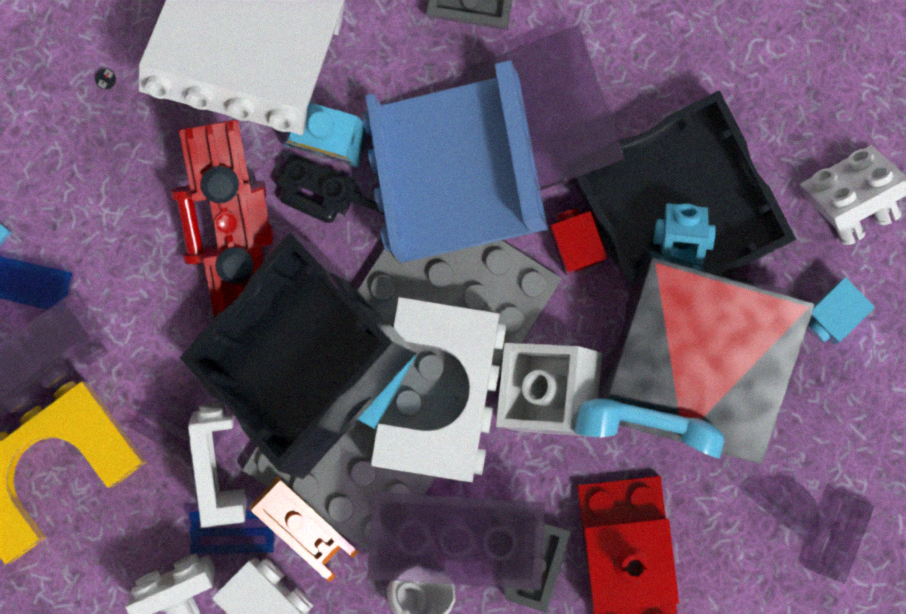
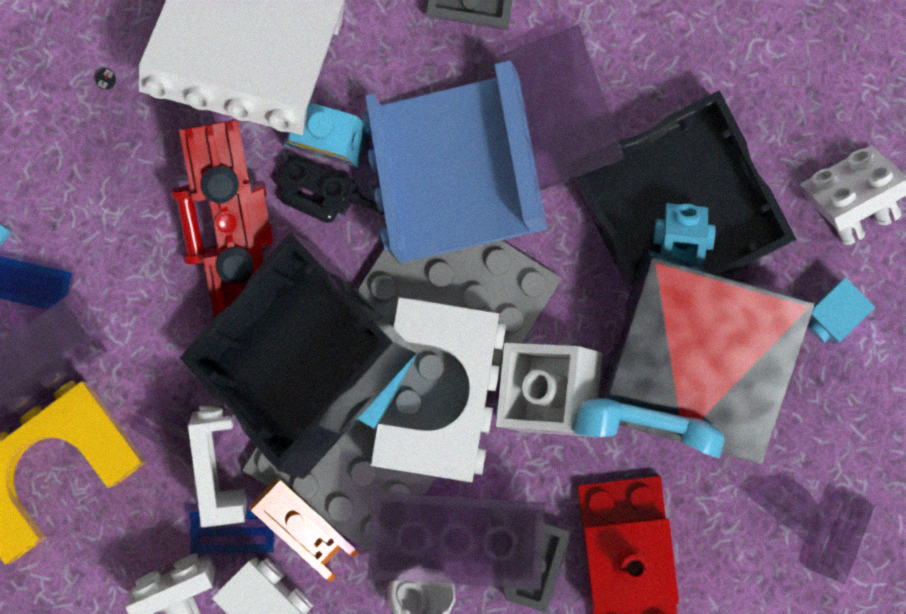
(577, 241): red brick -> none

